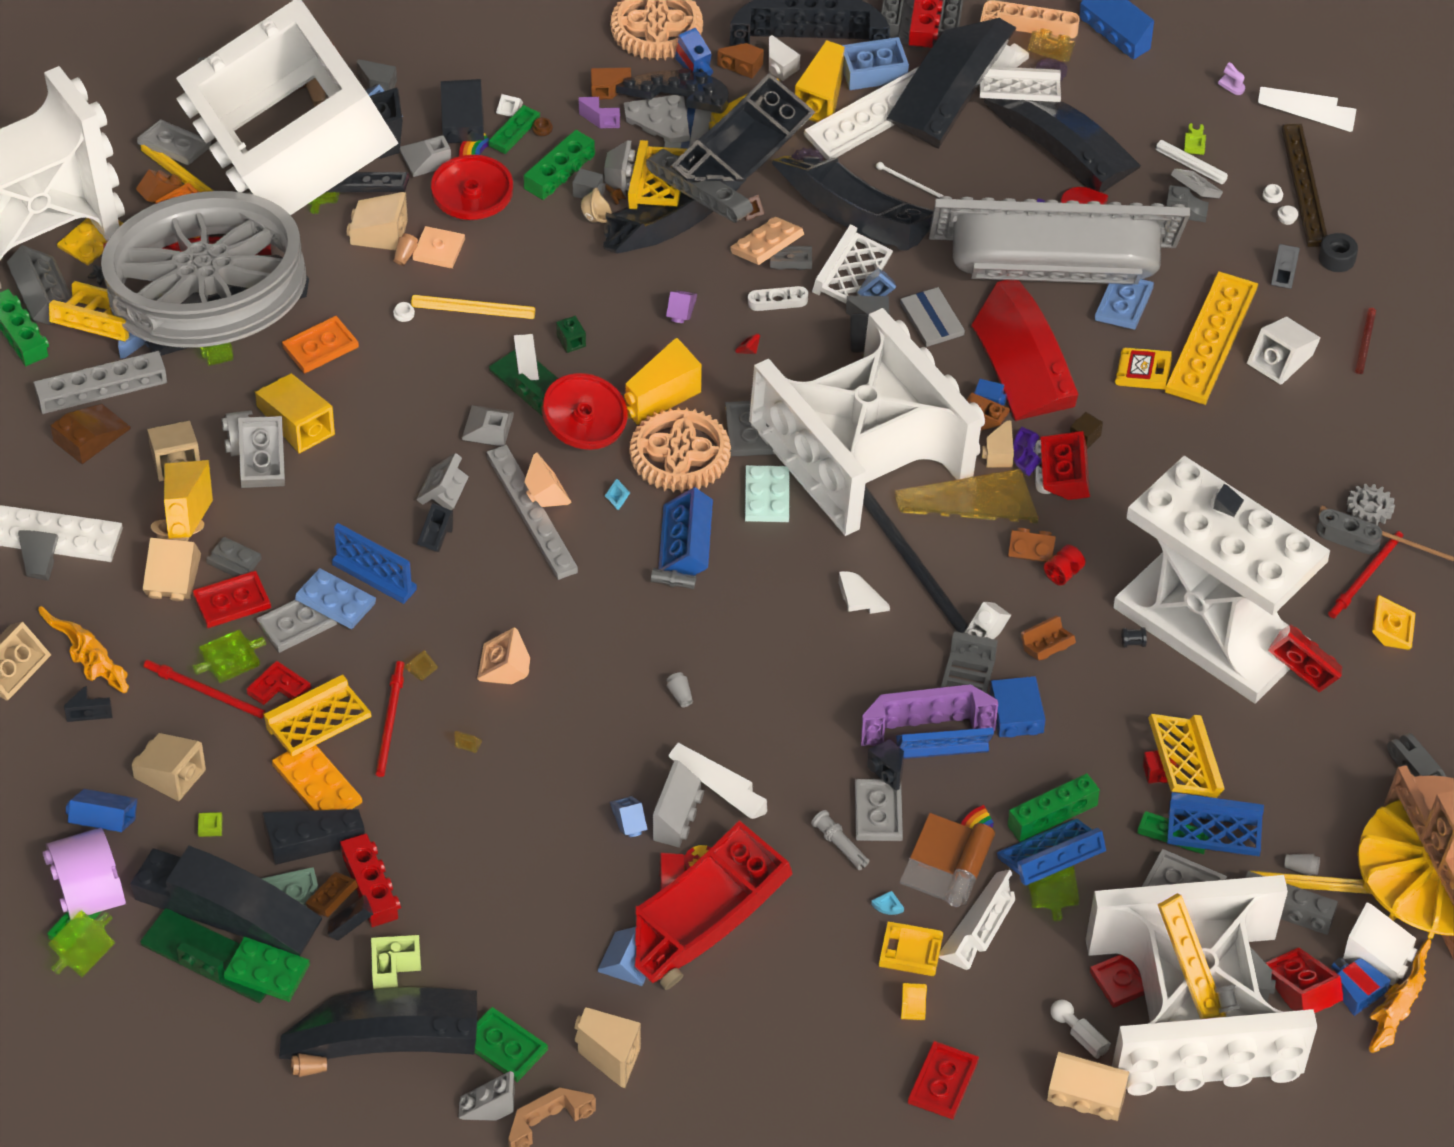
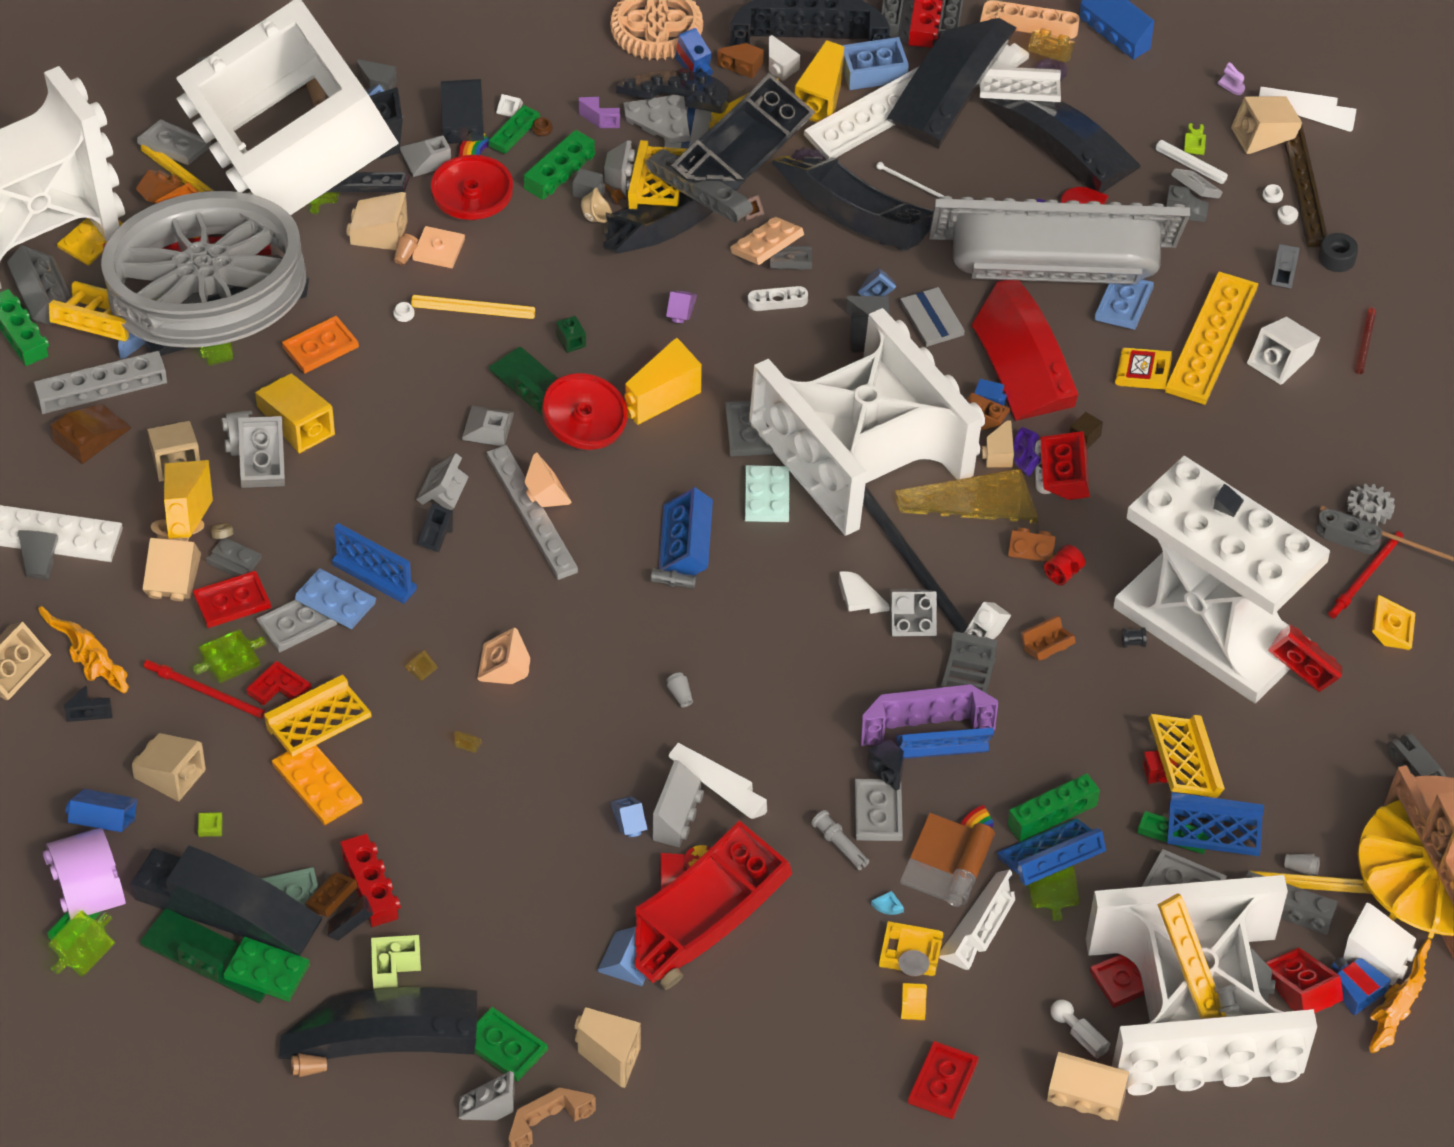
(97, 274): black plant -> none
(222, 531): none -> dark tan tile
(309, 833): black wedge -> none
(396, 684): red bar -> none
(526, 356): white sticker -> none
(605, 81): dark orange slope -> none
(617, 494): medium azure slope -> none
(685, 449): light nougat gear -> none
(749, 345): red slope -> none
(840, 255): white fence -> none
(913, 612): none -> light grey slope
(914, 963): none -> flat silver sticker
(1018, 707): blue brick -> none
(1265, 122): none -> tan slope

